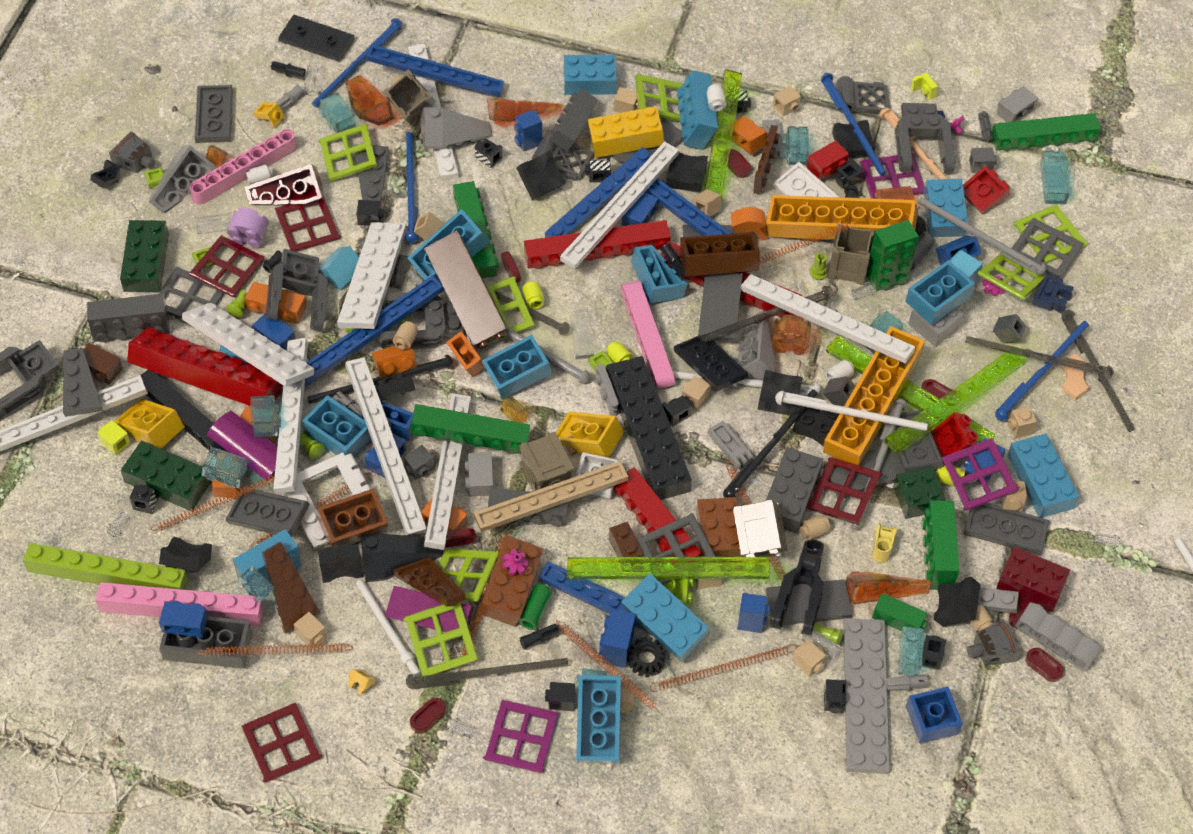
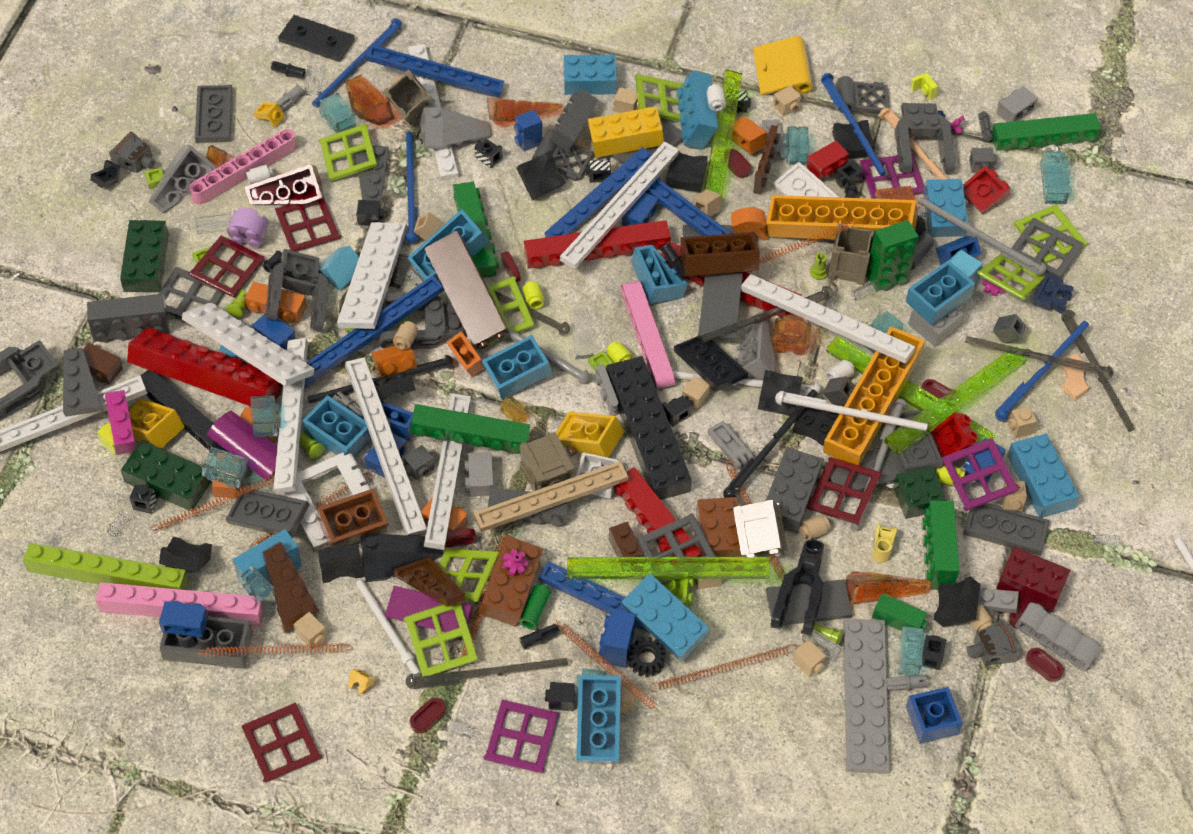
(120, 422): none -> dark pink brick
(753, 613): blue brick -> none
(785, 66): none -> yellow door
(834, 695): black brick -> none

